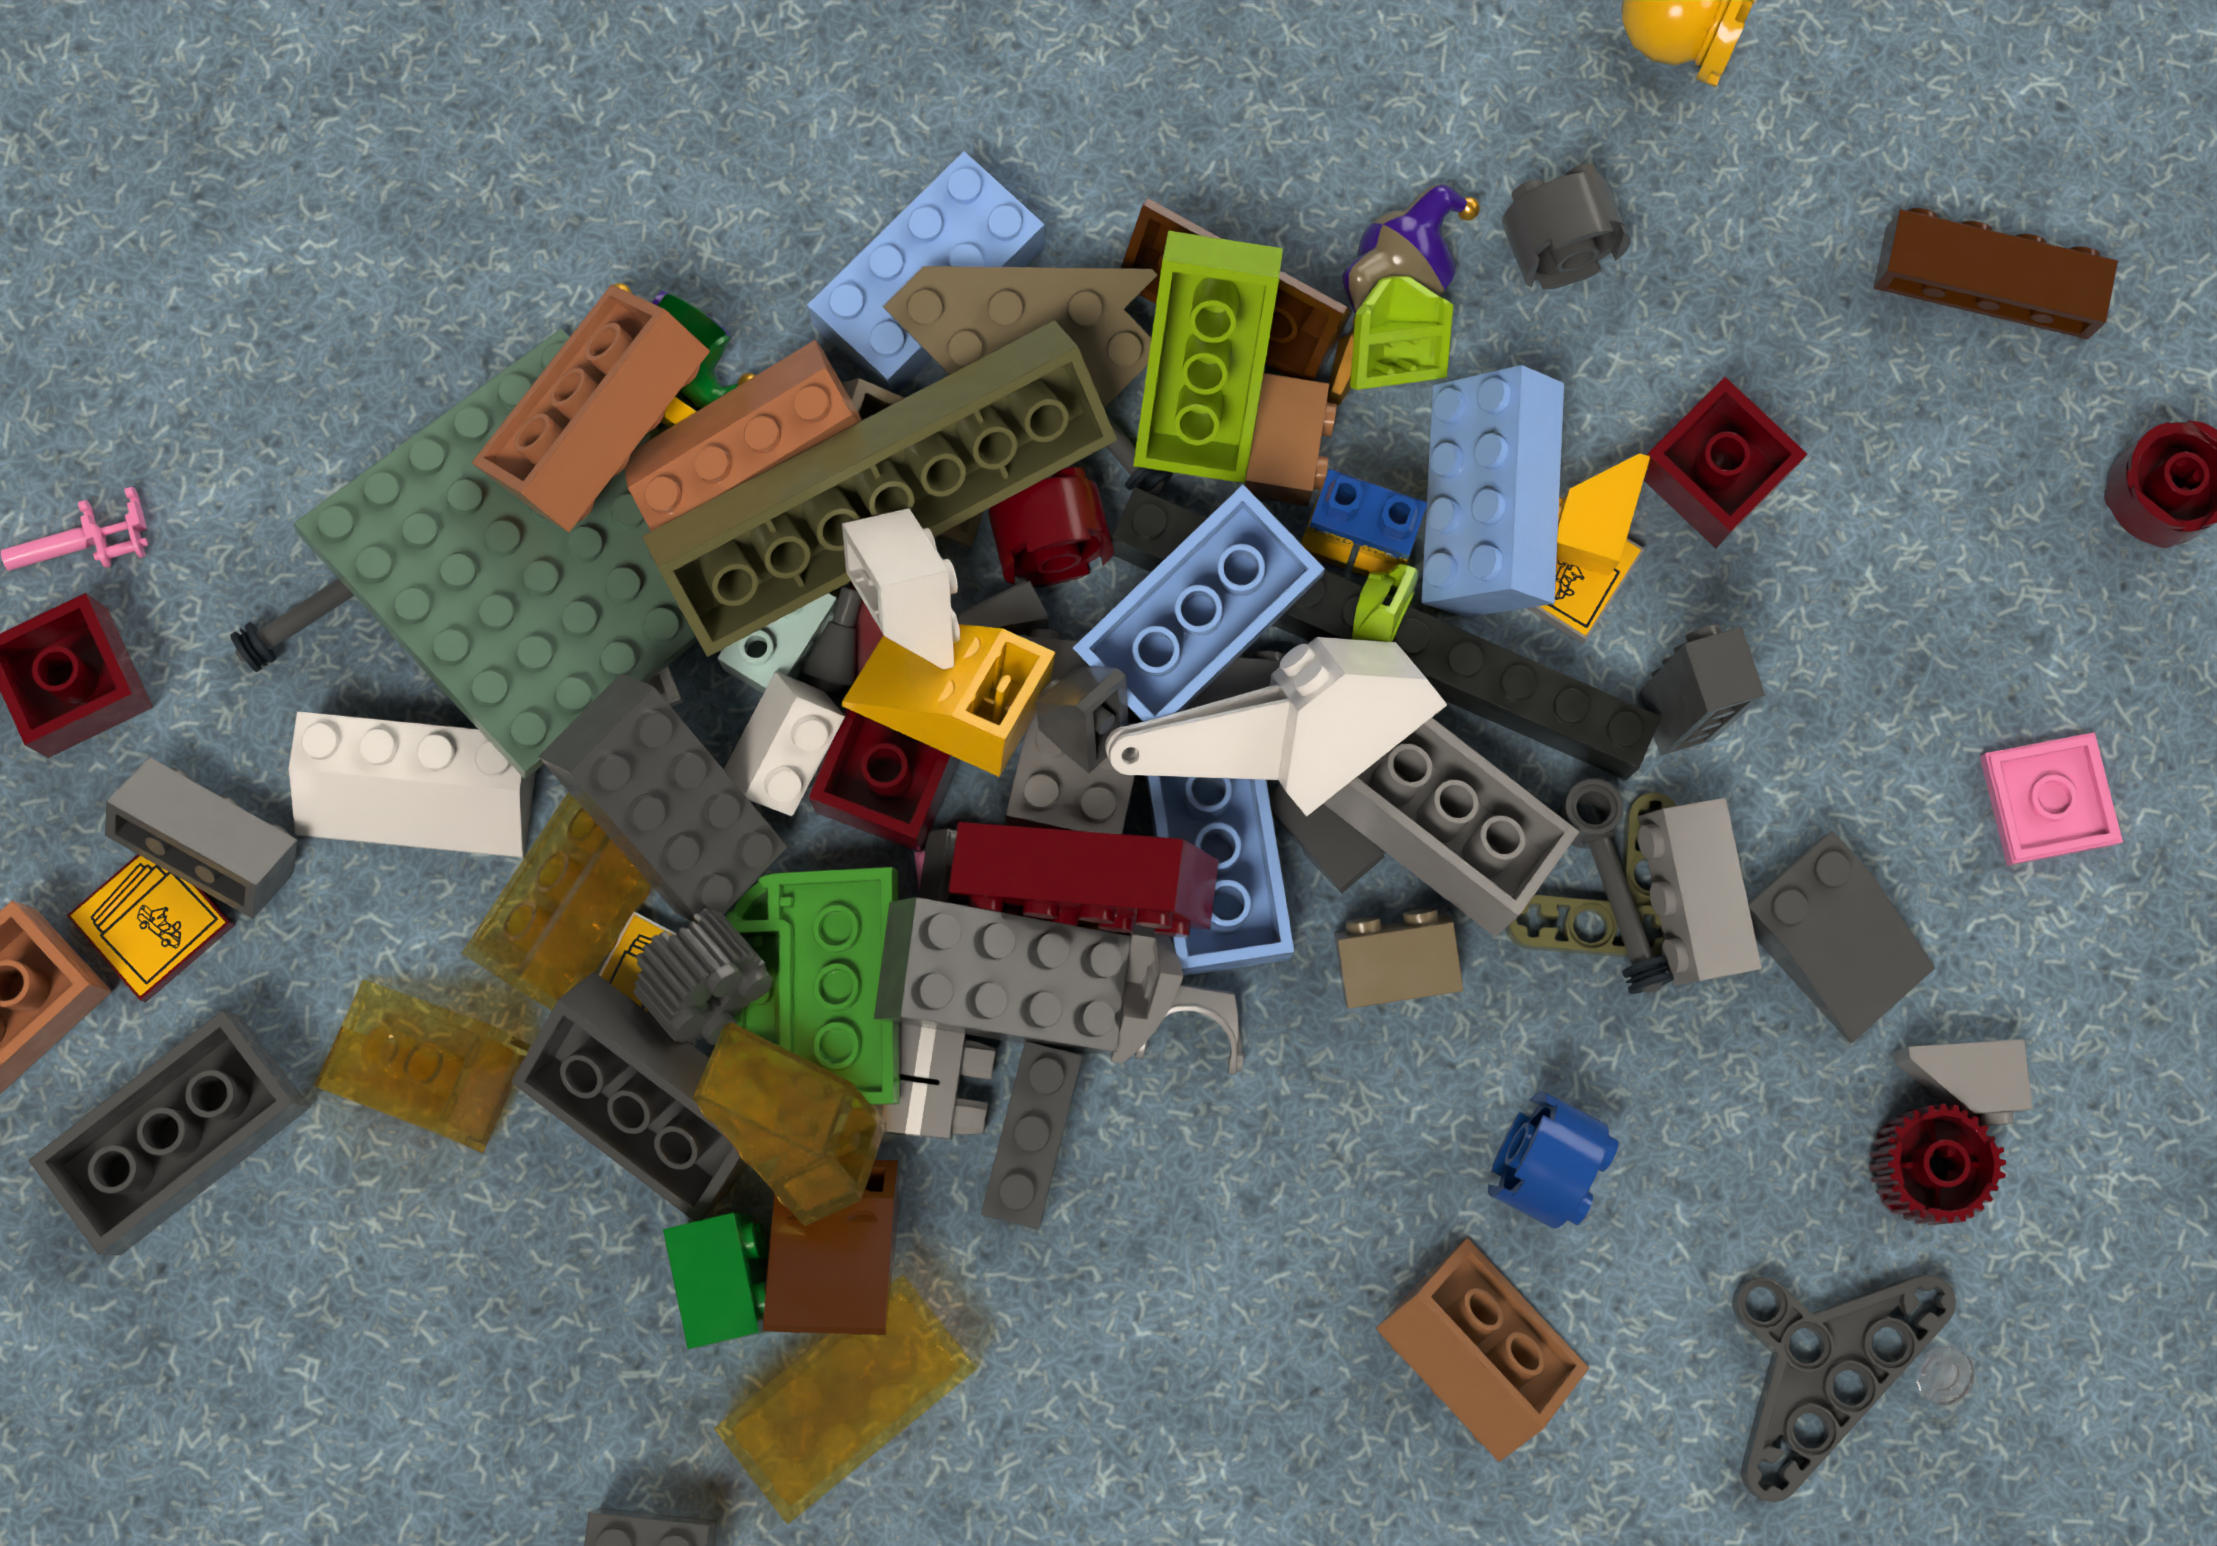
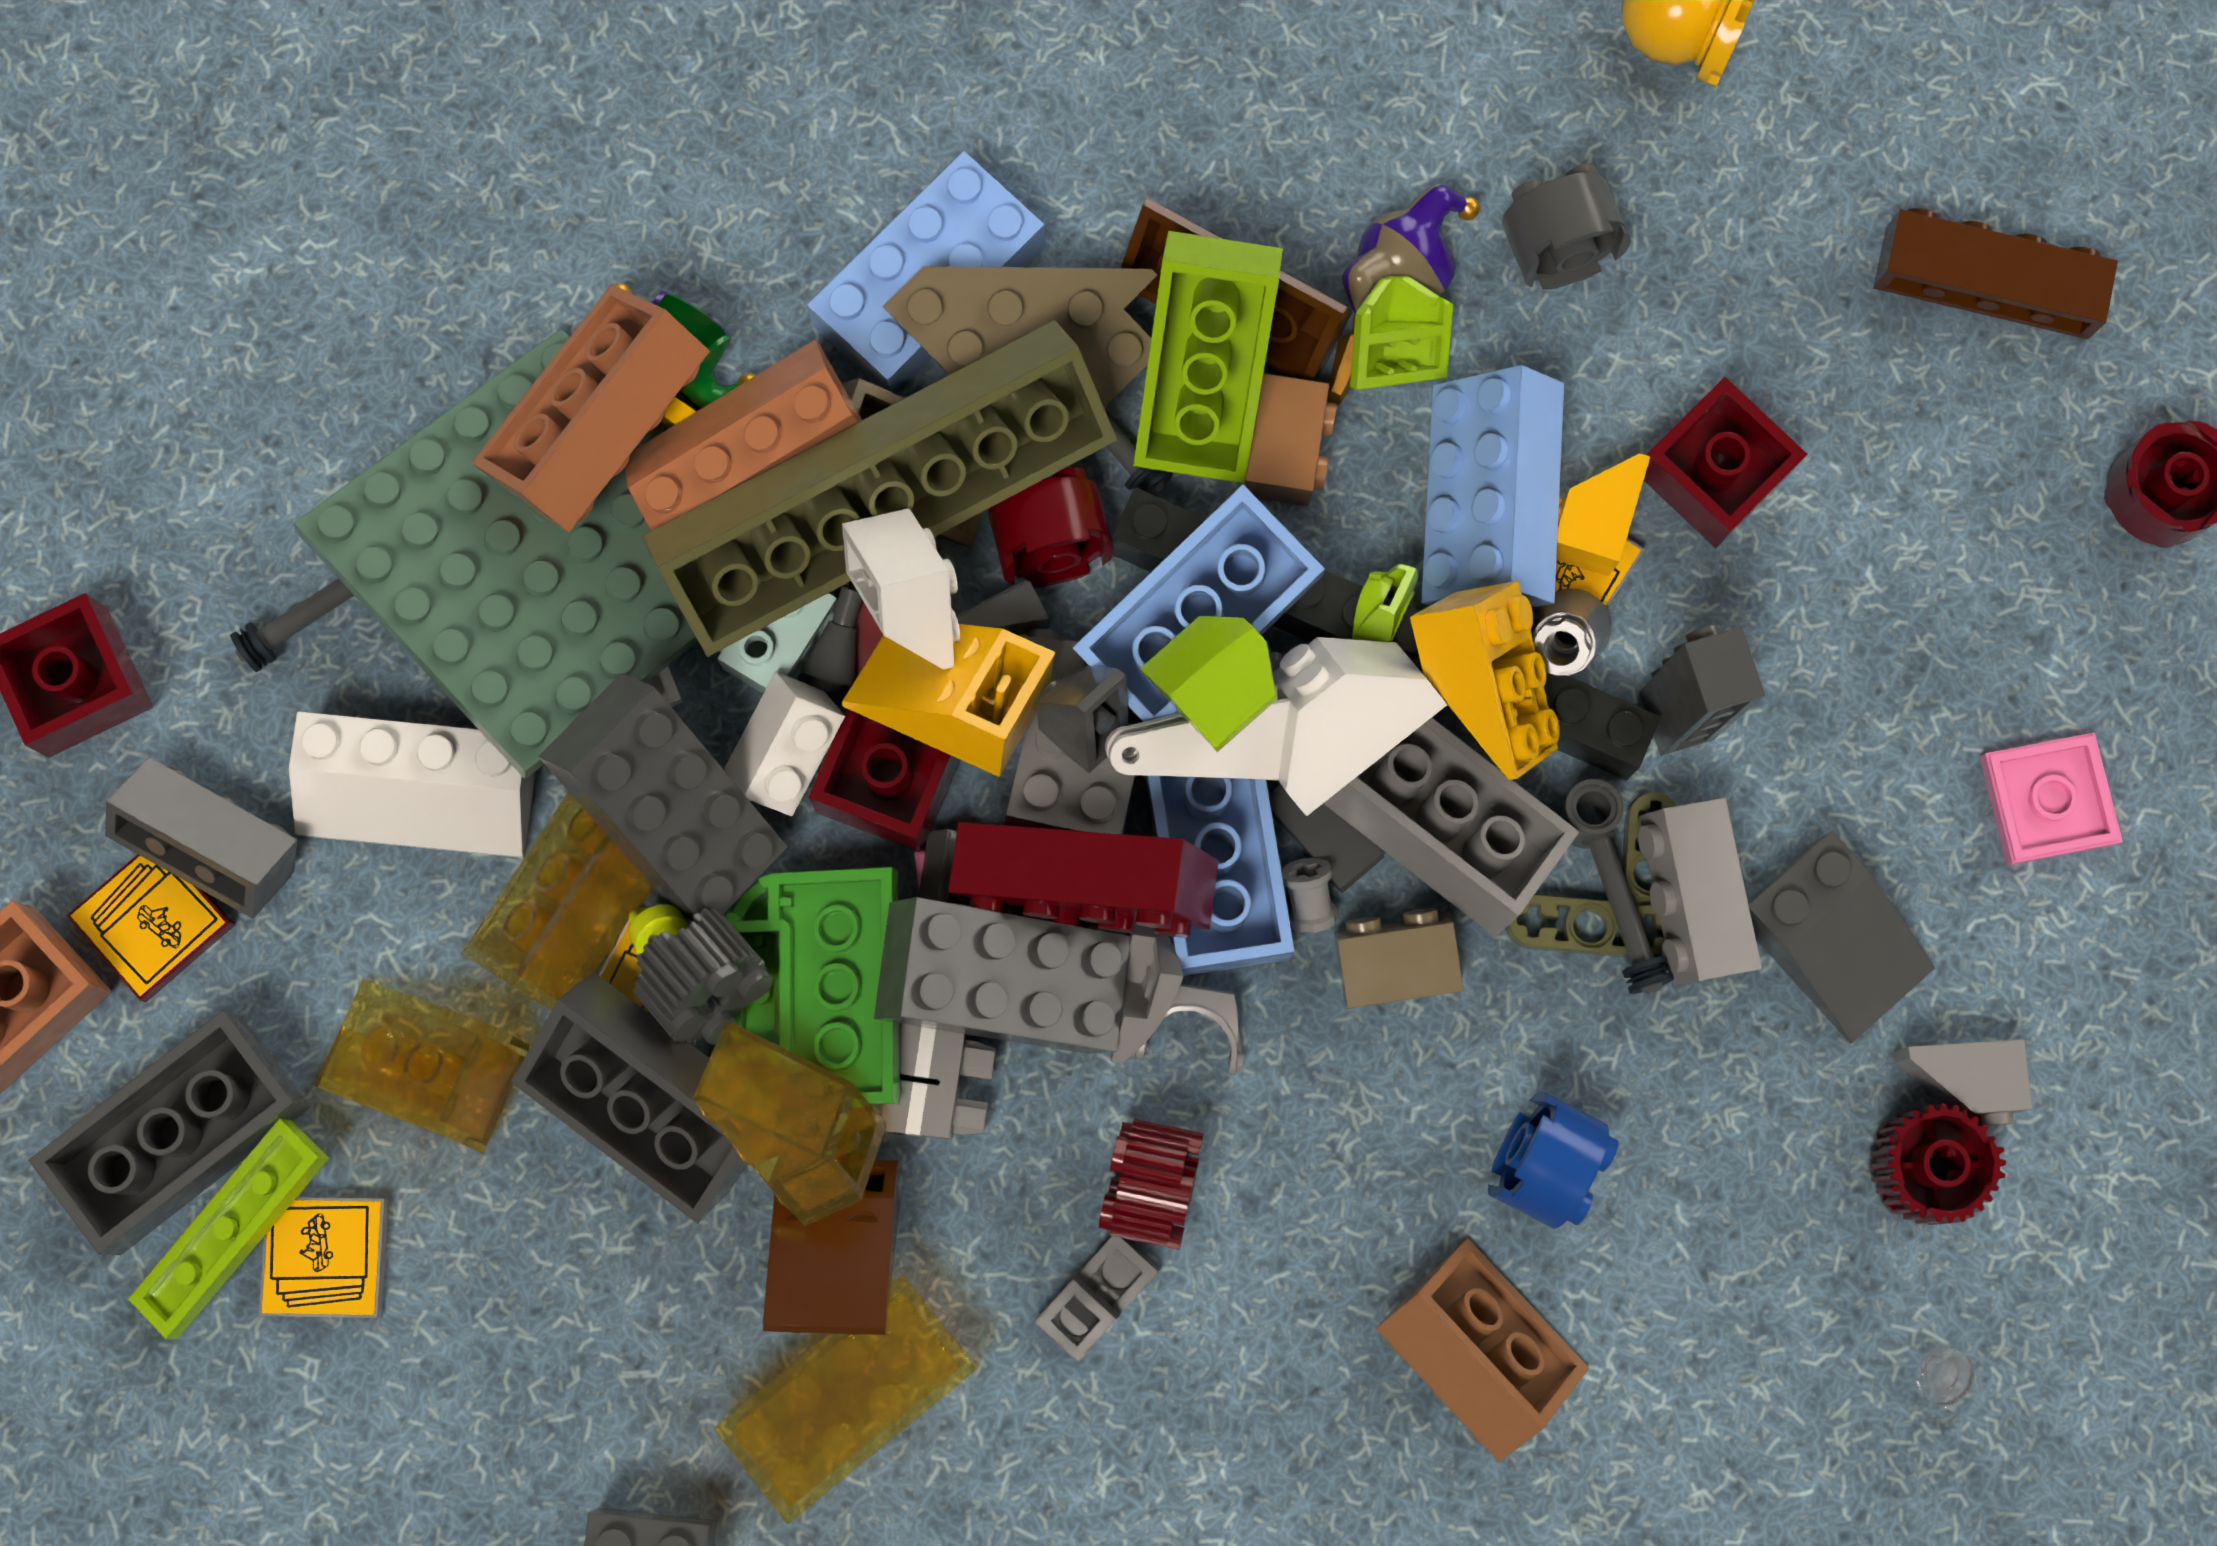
(83, 538): bright pink piece -> none
(228, 1228): none -> lime plate
(326, 1259): none -> yellow tile
(653, 921): none -> neon yellow tile
(719, 1277): green brick -> none
(1031, 1135): dark grey brick -> none
(1097, 1296): none -> dark grey slope
(1152, 1184): none -> dark red brick
(1215, 676): none -> lime slope
(1309, 895): none -> light grey bush
(1364, 515): blue hips -> none
(1486, 669): none -> yellow slope
(1579, 615): none -> dark grey plant
(1845, 1344): dark grey beam -> none

